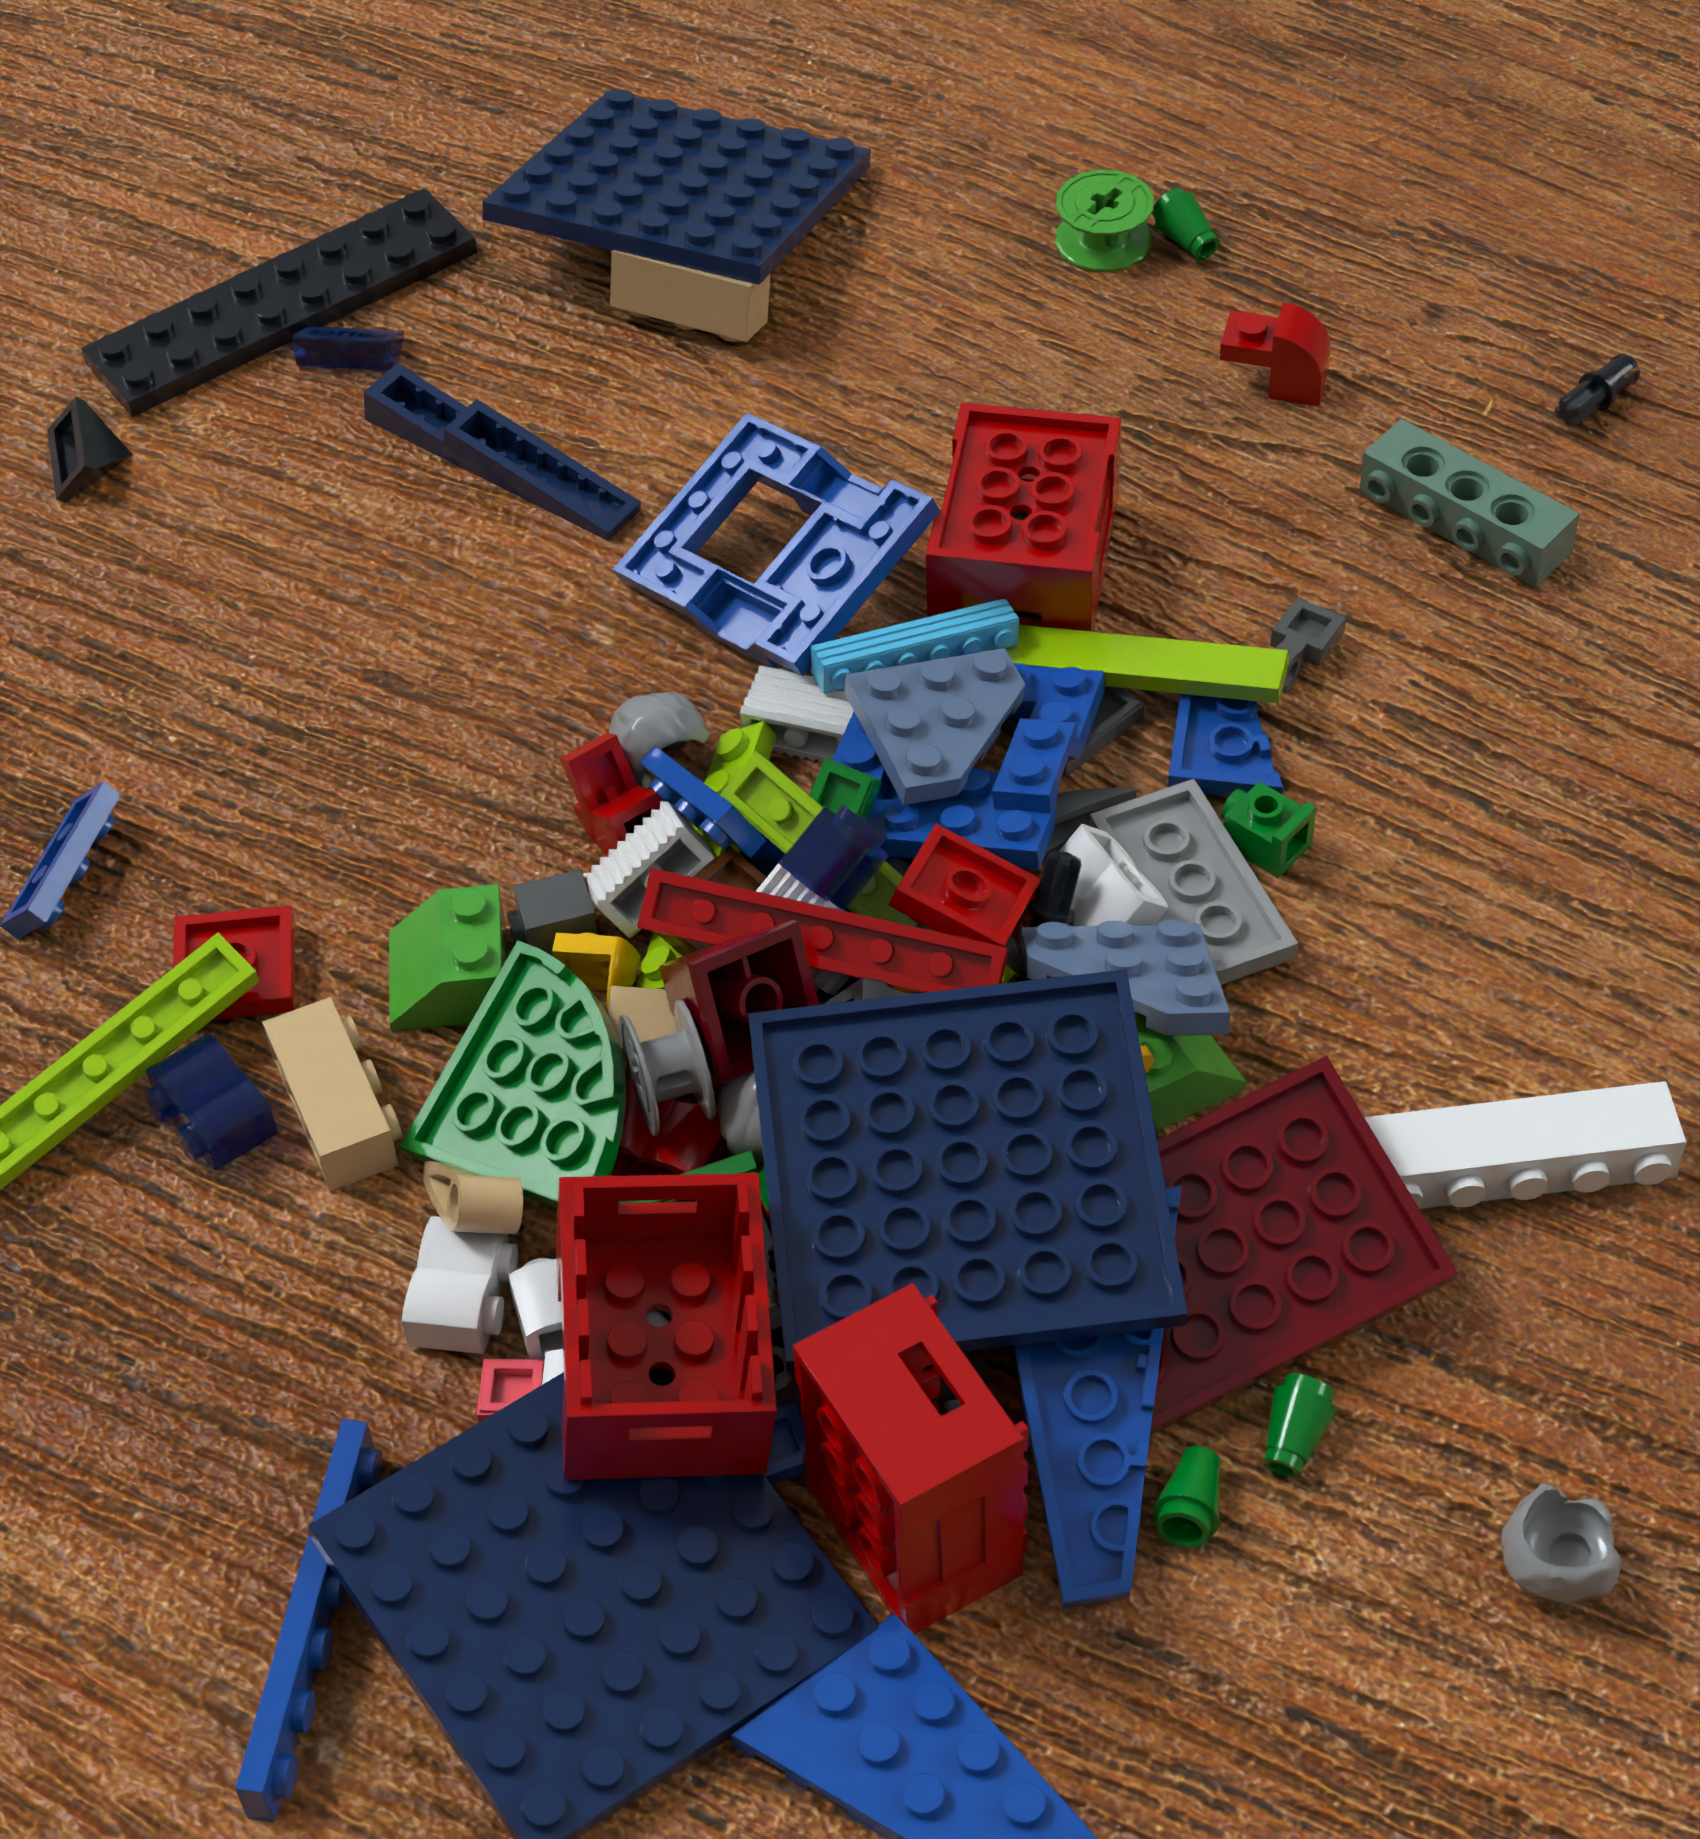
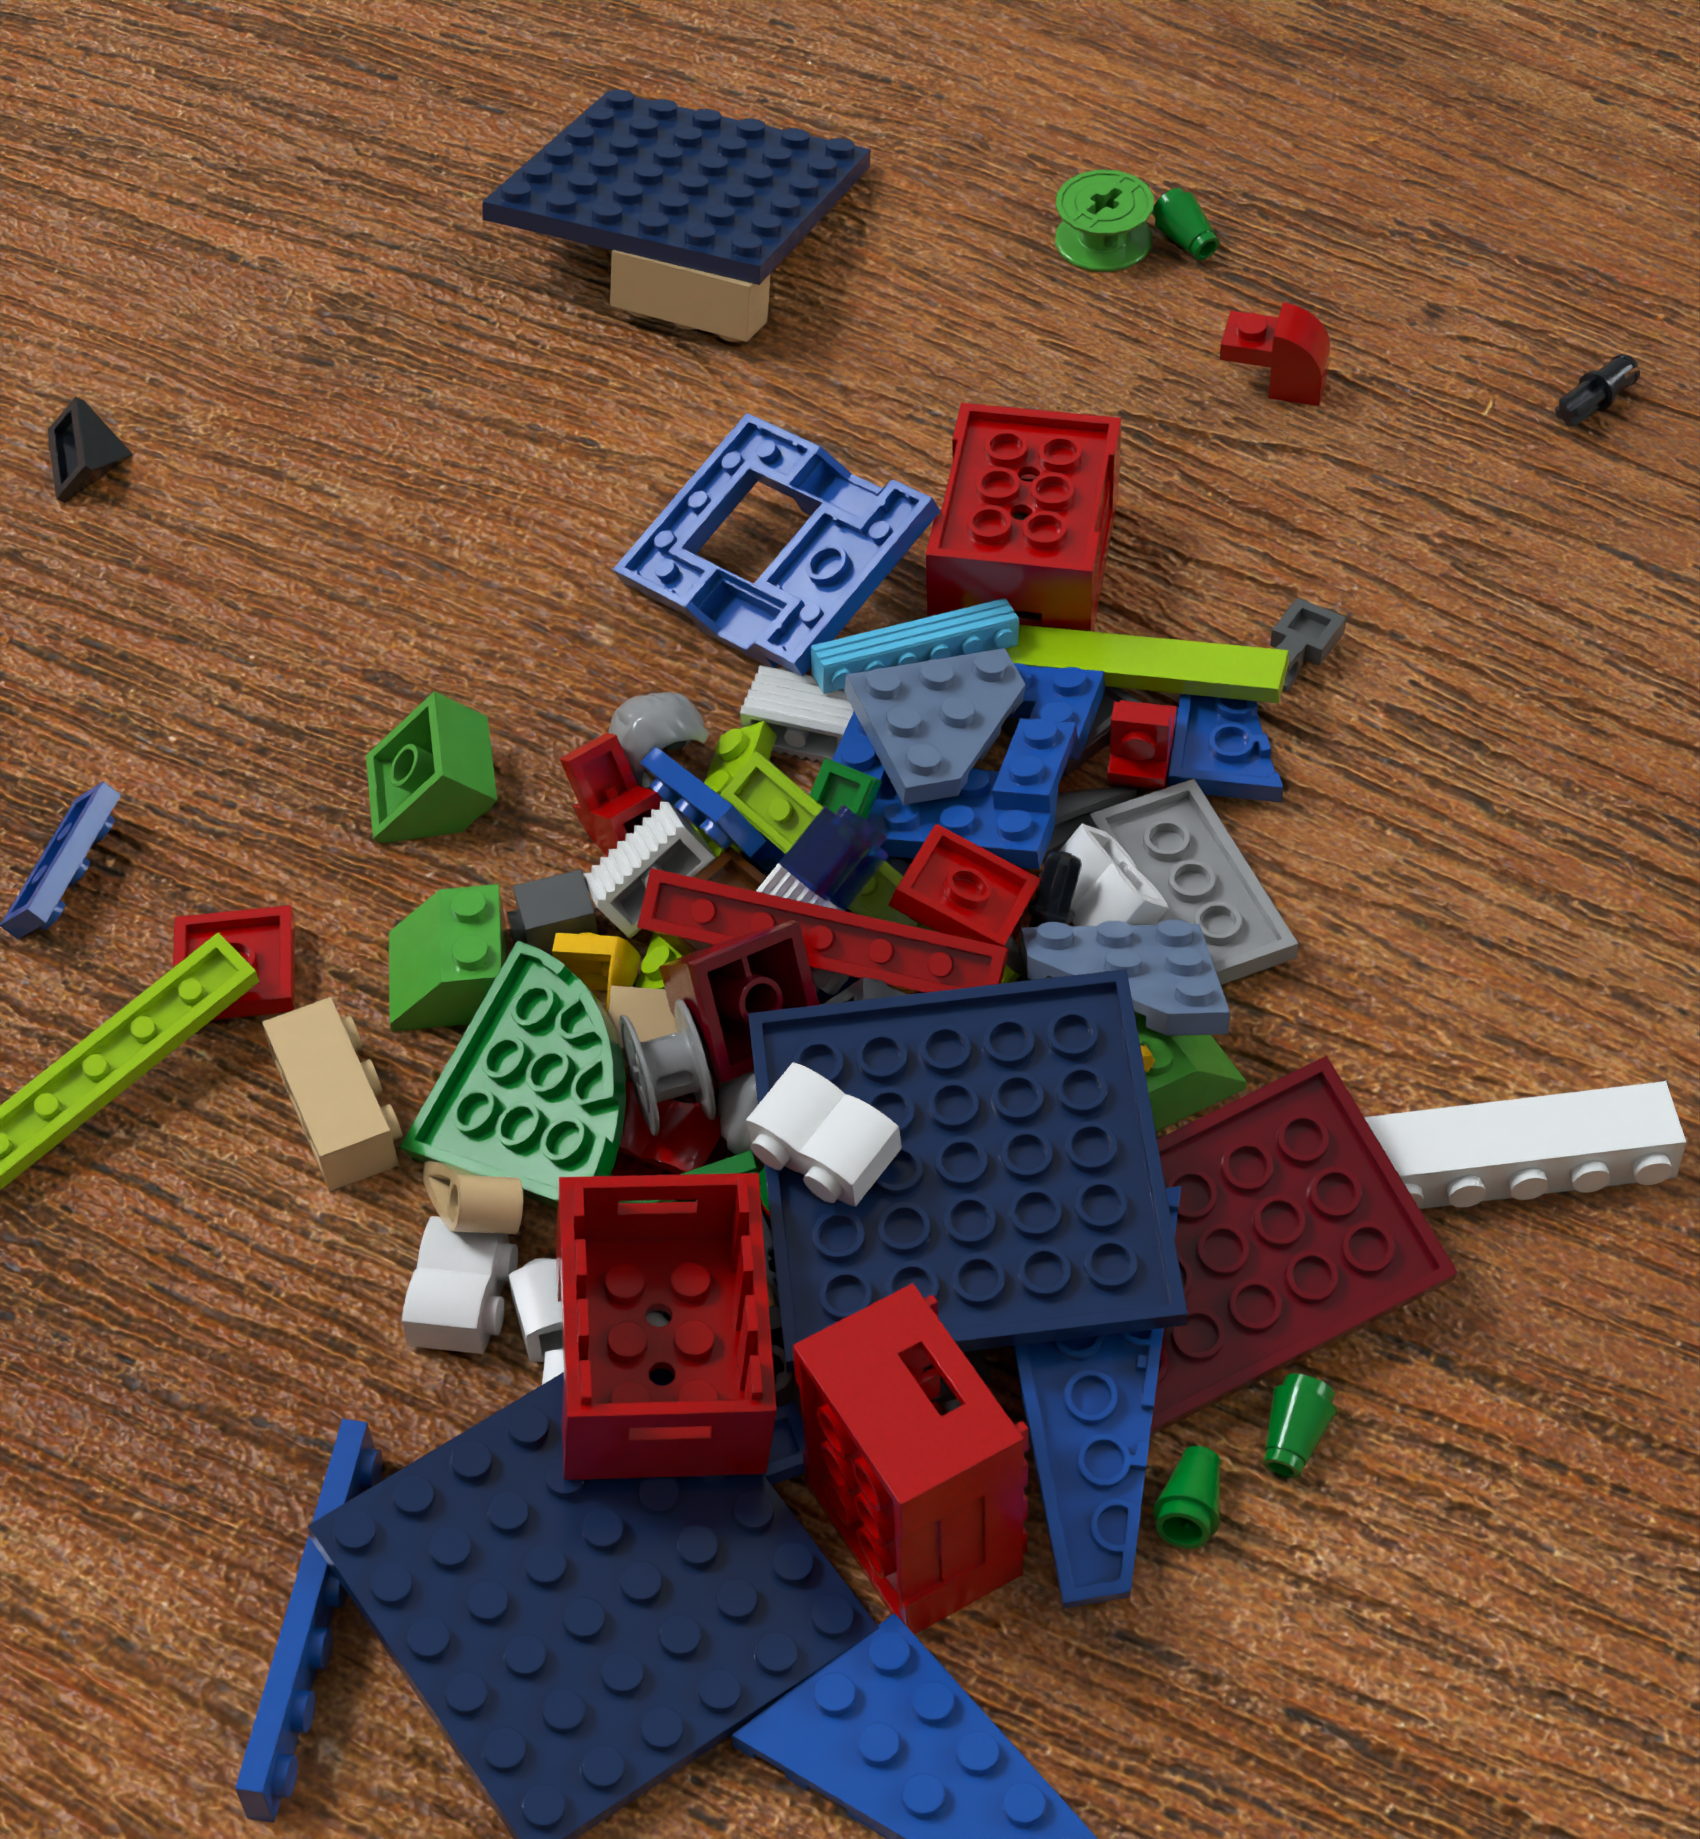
(210, 1103): clear blue brick -> none
(276, 300): black plate -> none
(347, 347): clear blue slope -> none
(431, 772): none -> bright green slope
(497, 451): dark blue slope -> none
(506, 1382): coral tile -> none
(823, 1135): none -> white brick
(1141, 744): none -> red brick
(1269, 827): green brick -> none
(1468, 502): sand green brick -> none
(1561, 1547): light grey hair -> none

